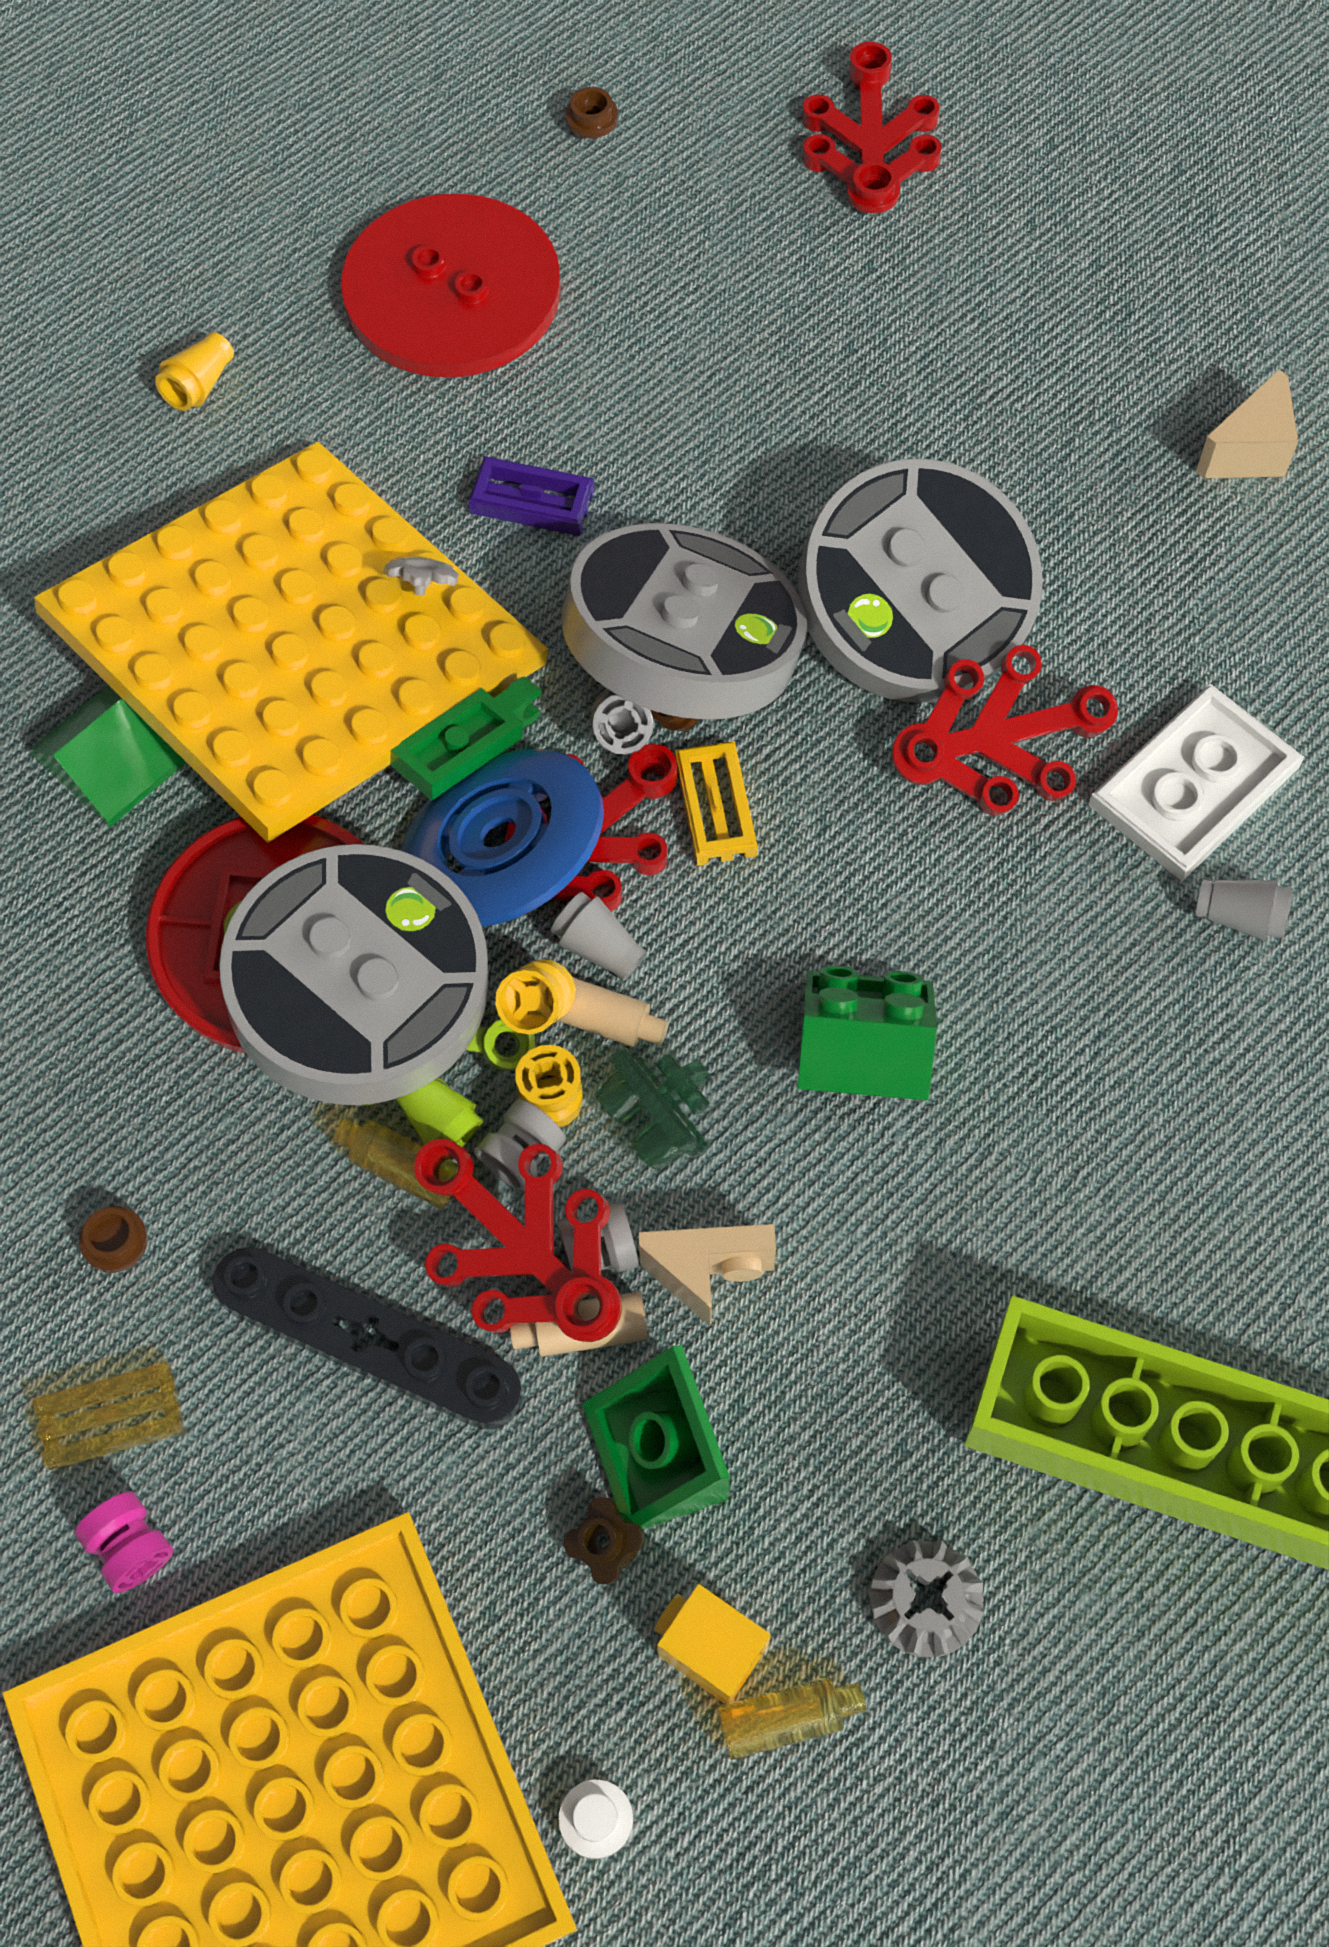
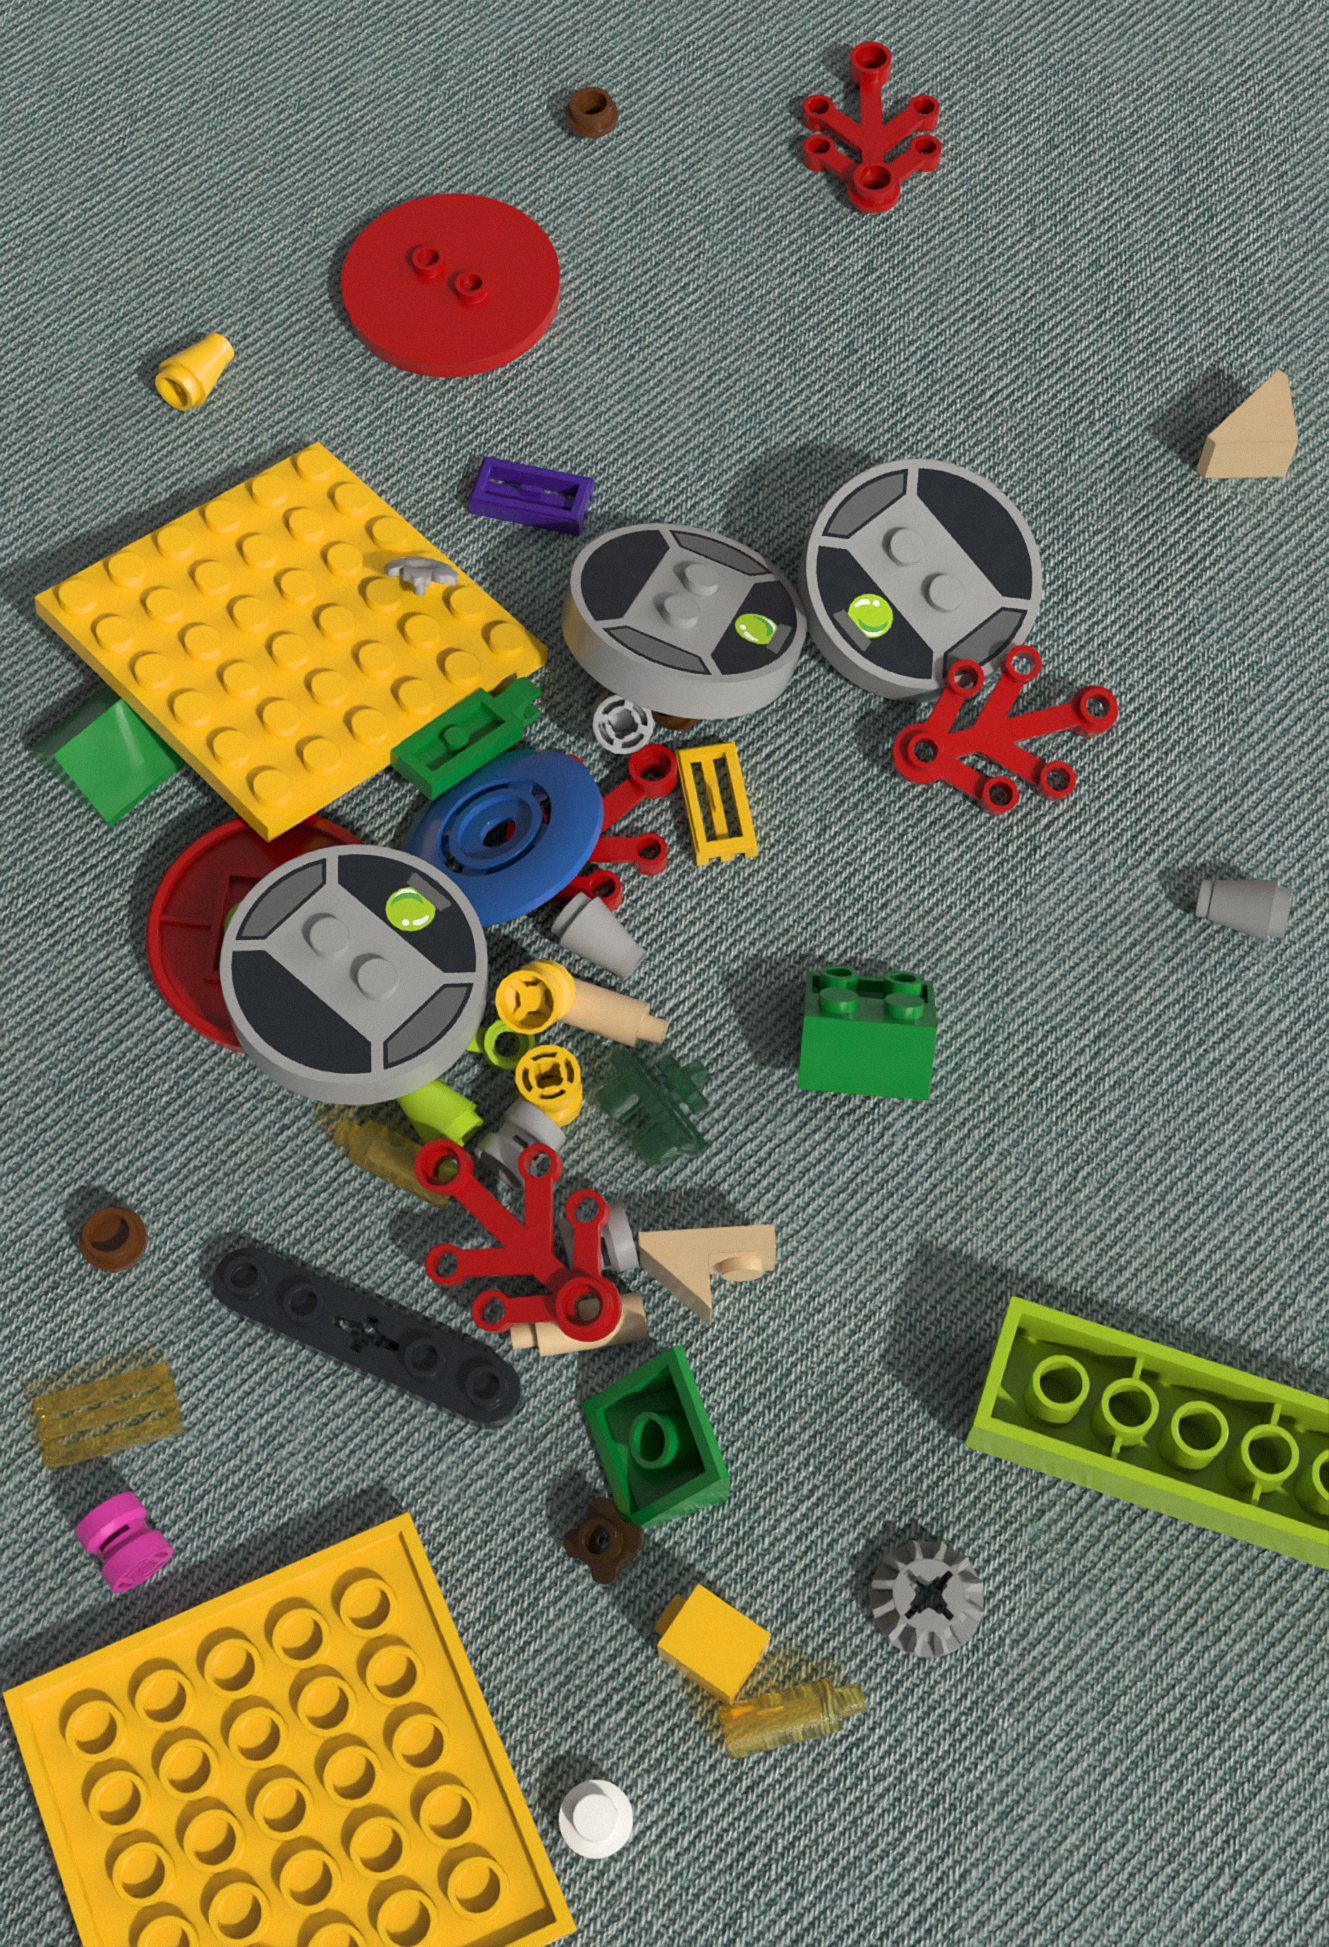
(1195, 781): white tile -> none

